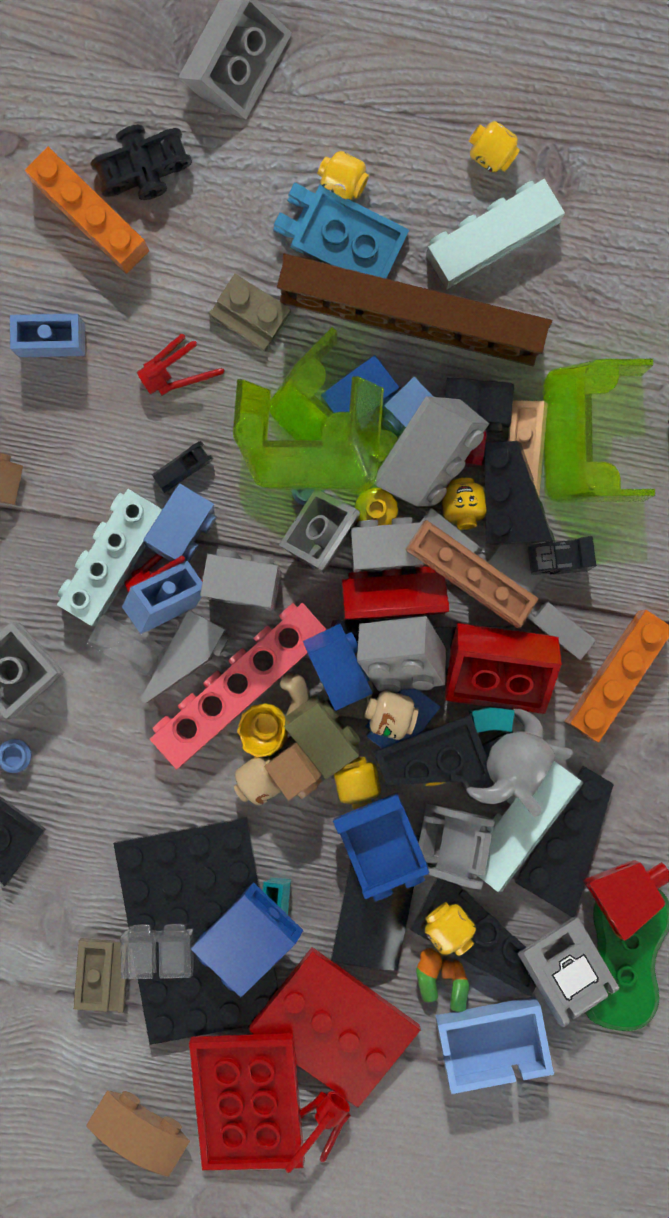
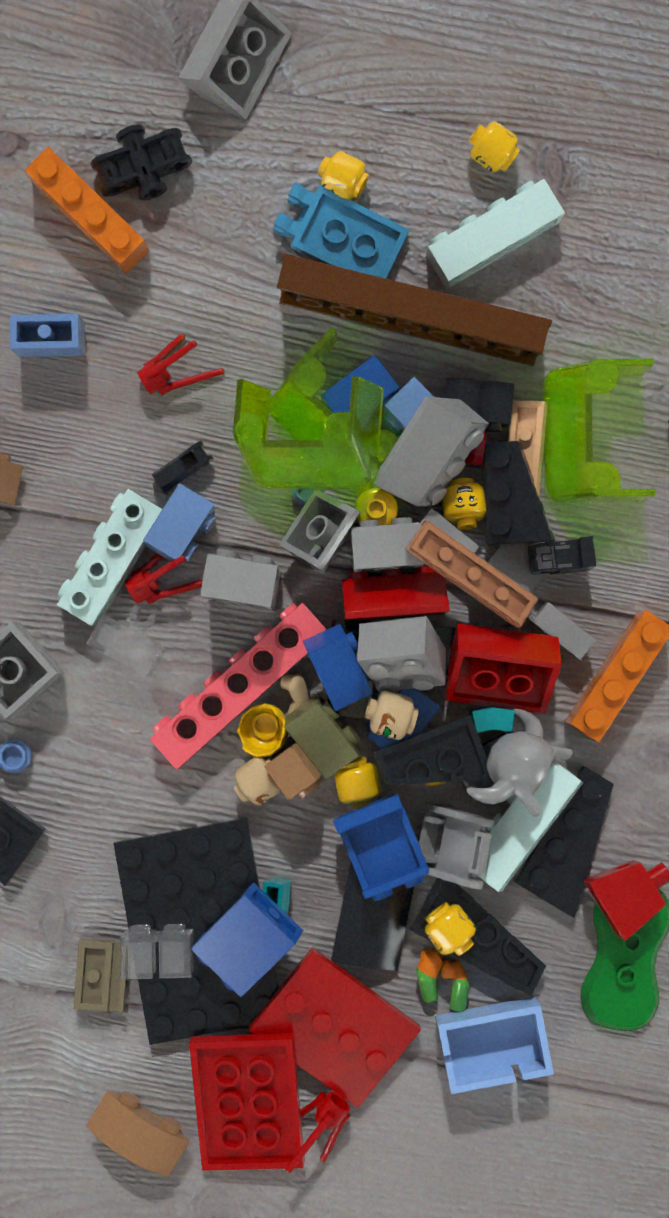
(163, 597): medium blue brick -> none
(189, 650): light grey slope -> none
(249, 312): dark tan plate -> none
(573, 976): light grey container -> none

